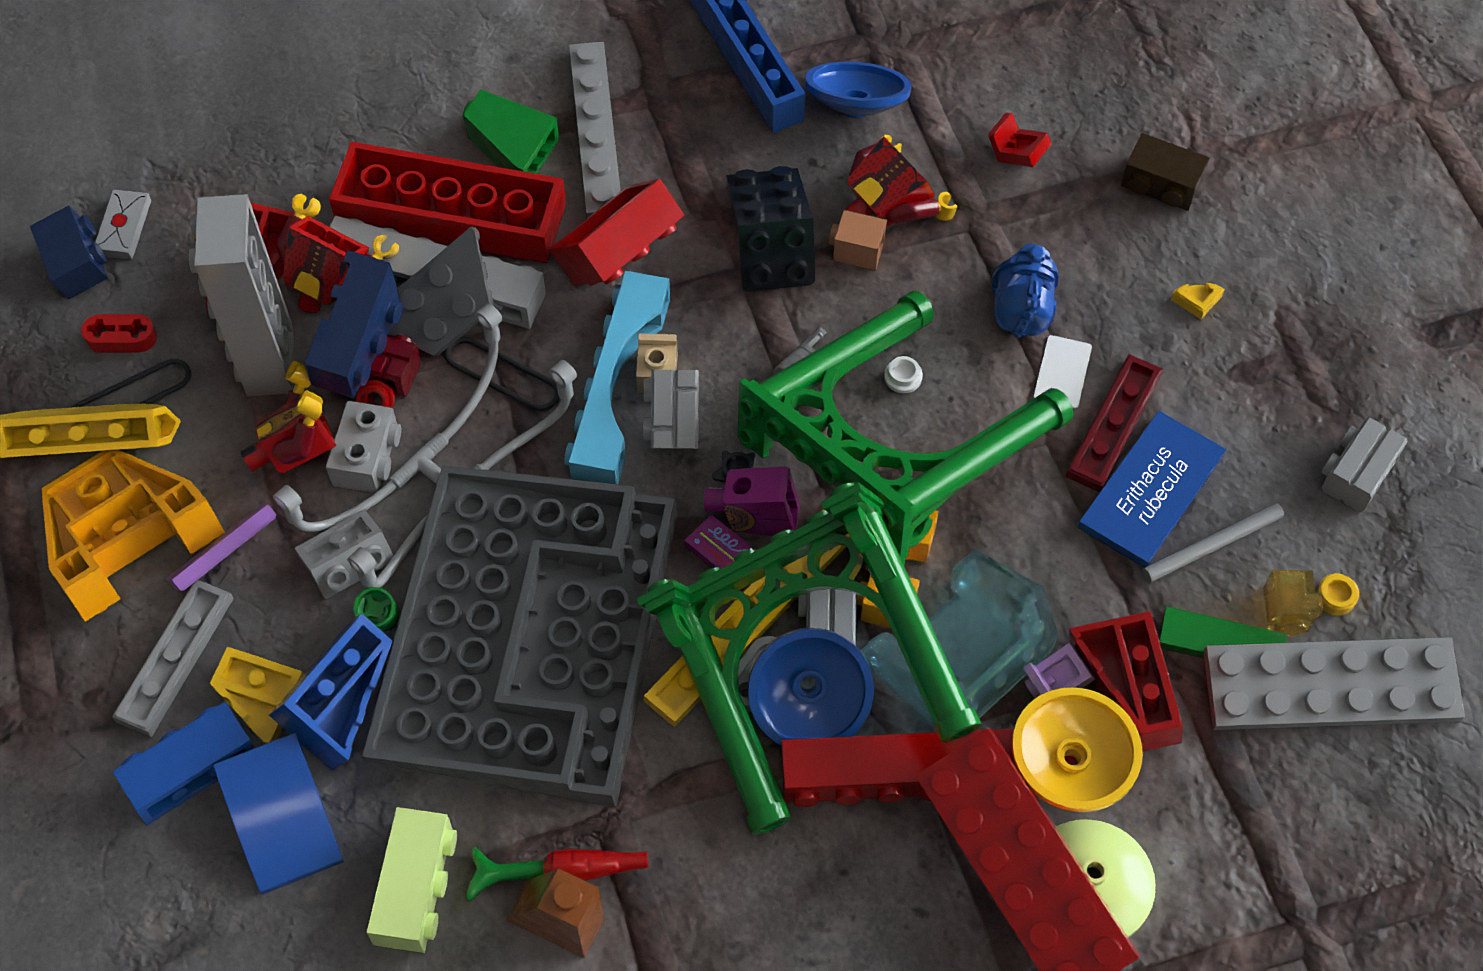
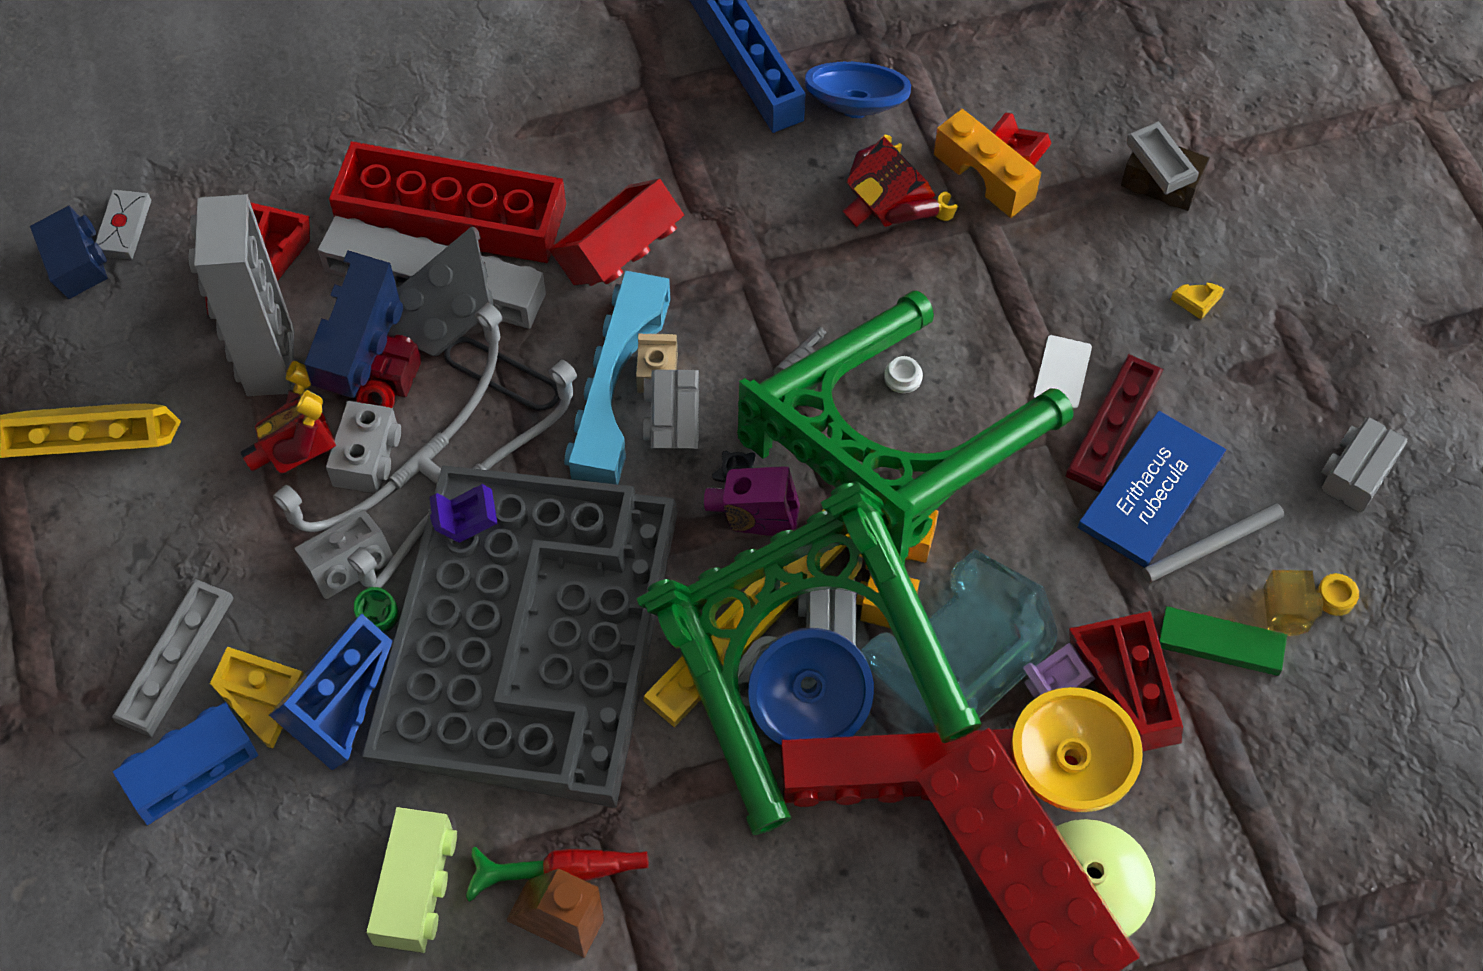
(112, 515): light orange wedge -> none
(119, 333): red beam -> none
(140, 375): black piece -> none
(221, 547): medium lavender tile -> none
(278, 813): blue slope -> none
(315, 255): torso -> none
(464, 514): none -> dark purple bracket
(510, 132): green slope -> none
(594, 124): light grey plate -> none
(716, 544): magenta tile -> none
(772, 228): black bracket -> none
(858, 239): nougat brick -> none
(1007, 175): none -> light orange arch
(1025, 292): blue helmet -> none
(1162, 157): none -> light grey tile
(1333, 683): light grey plate -> none

